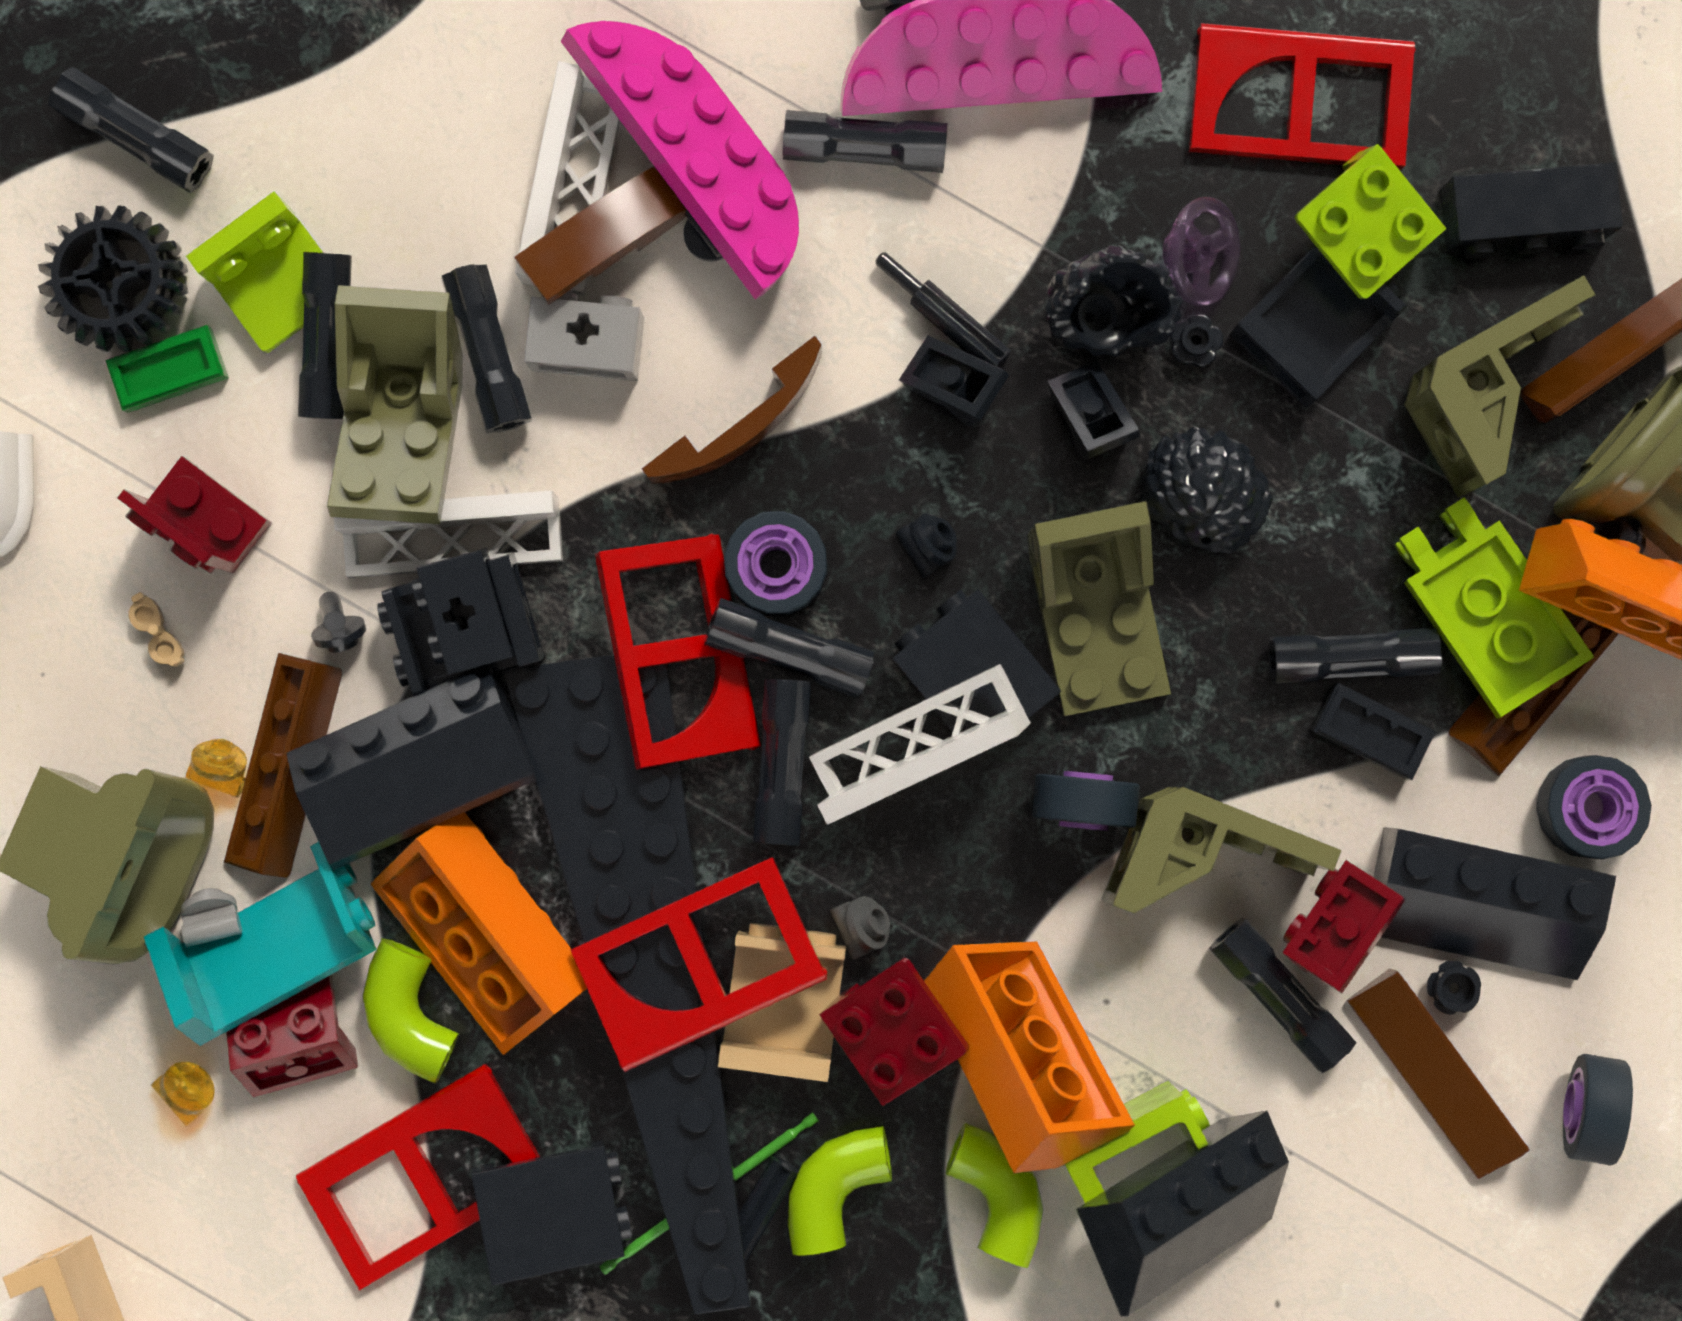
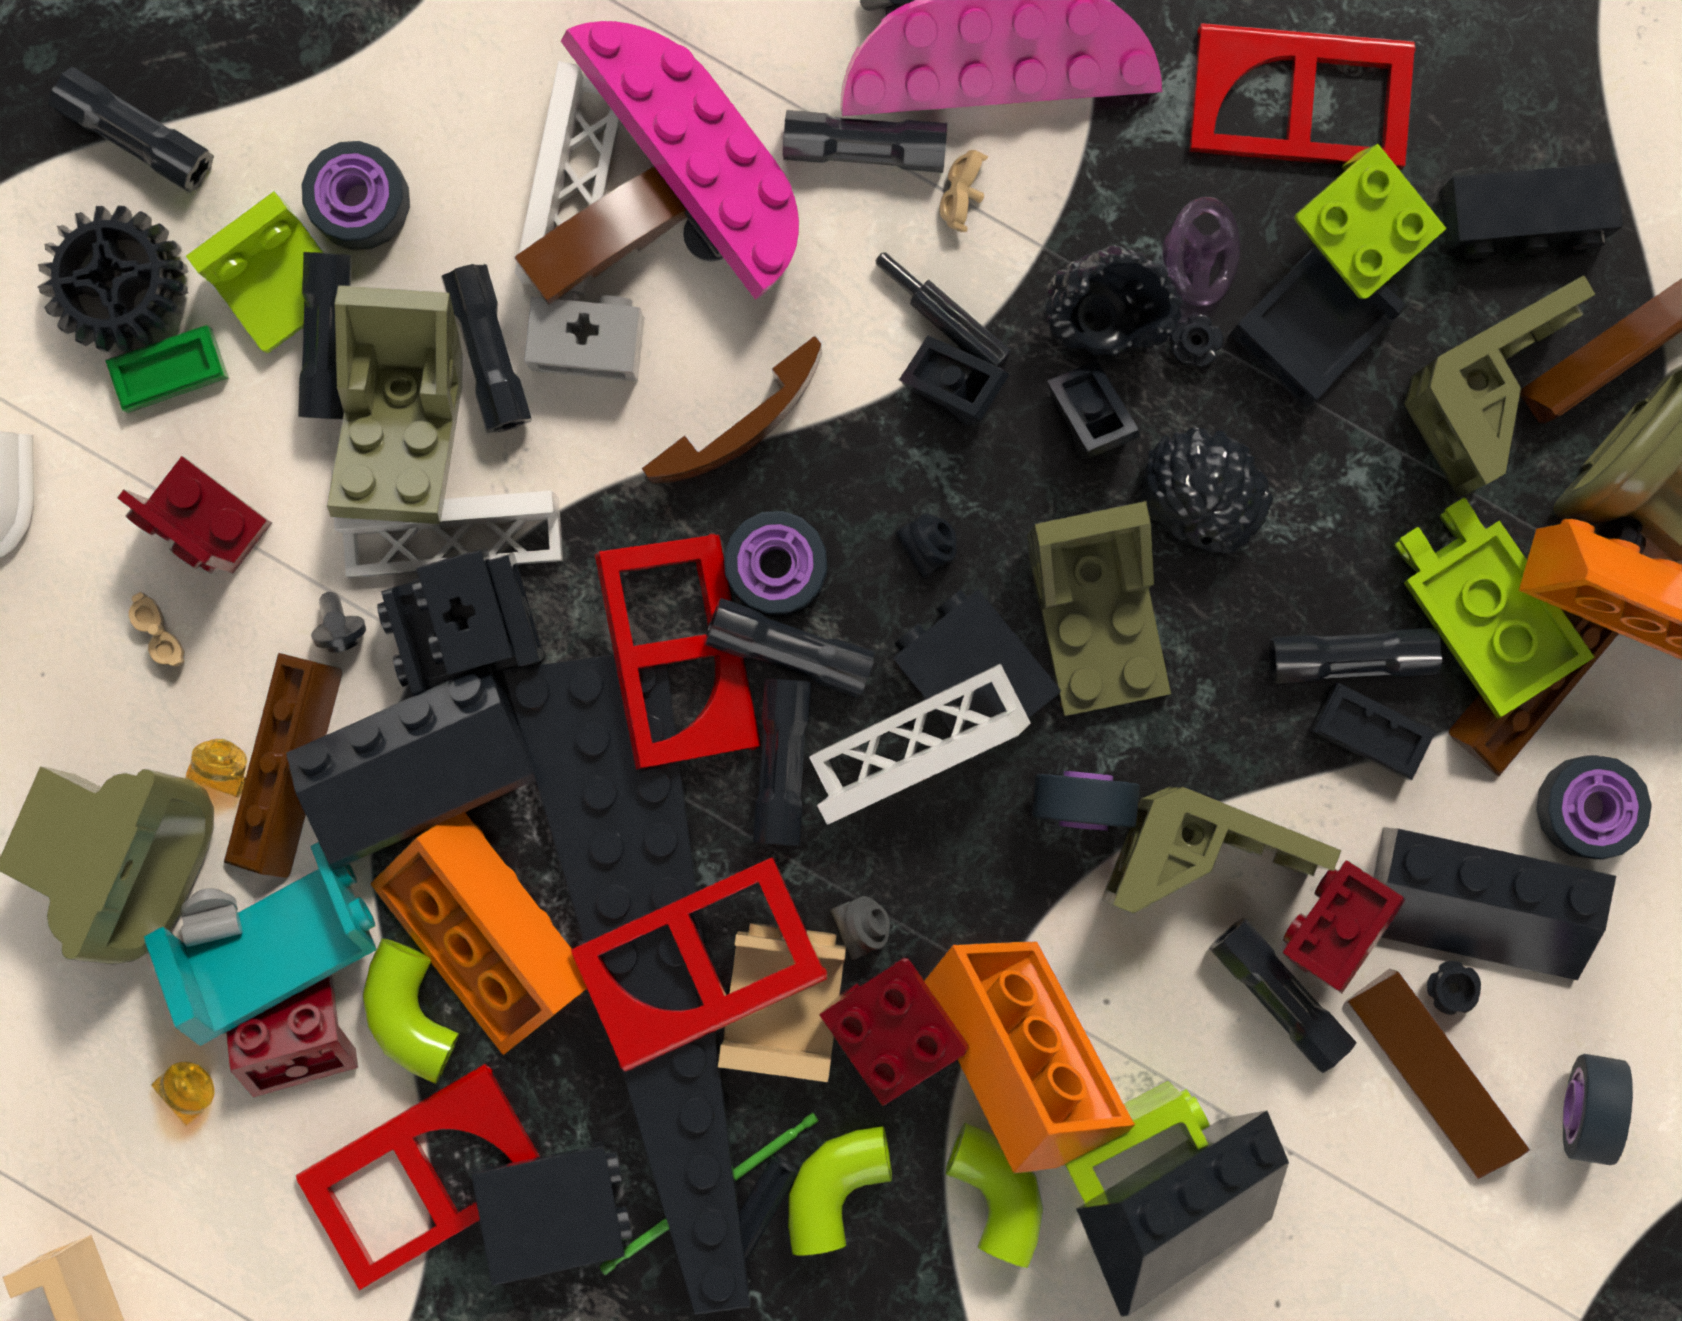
(339, 170): none -> wheel
(955, 200): none -> tan piece

